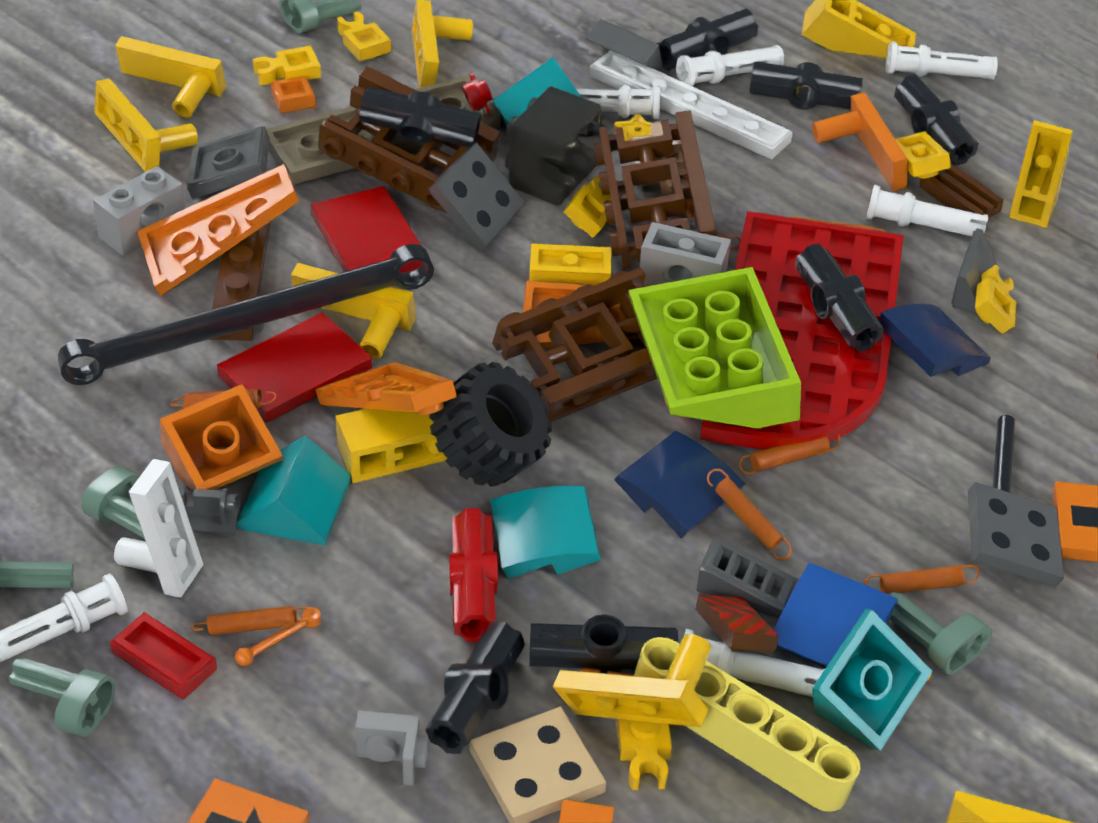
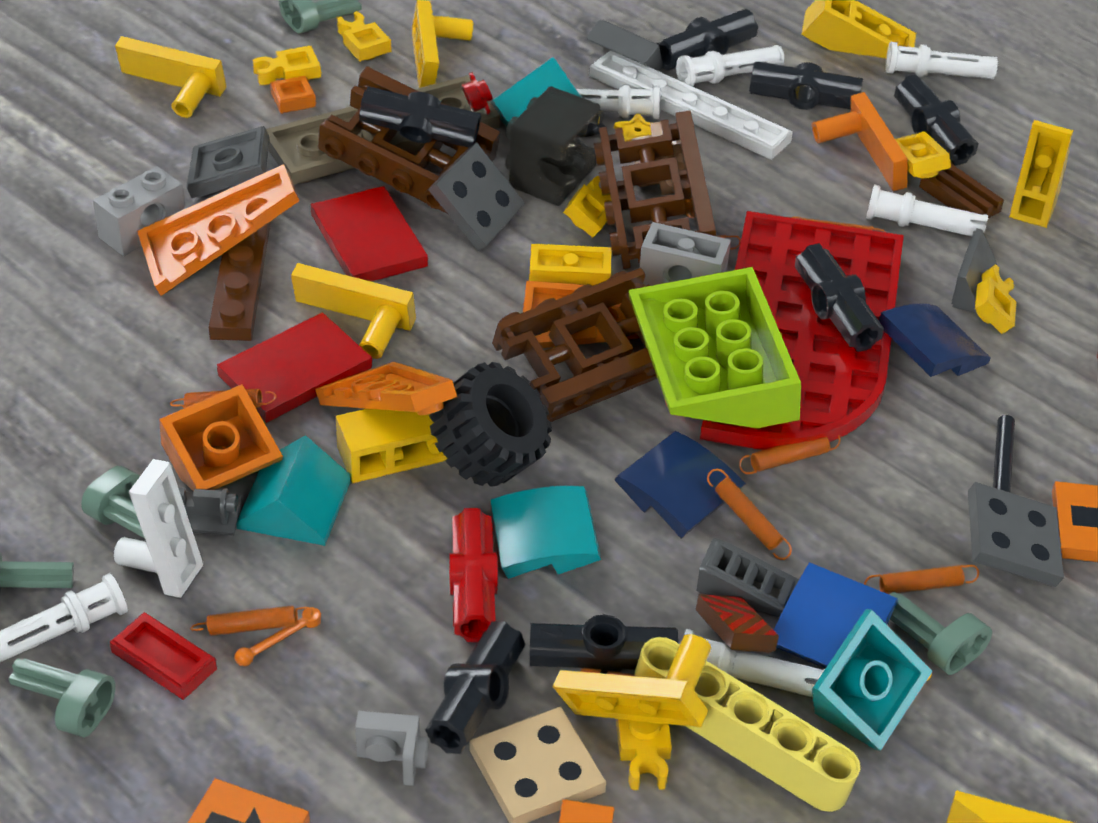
(134, 130): yellow piece -> none
(244, 314): black piece -> none

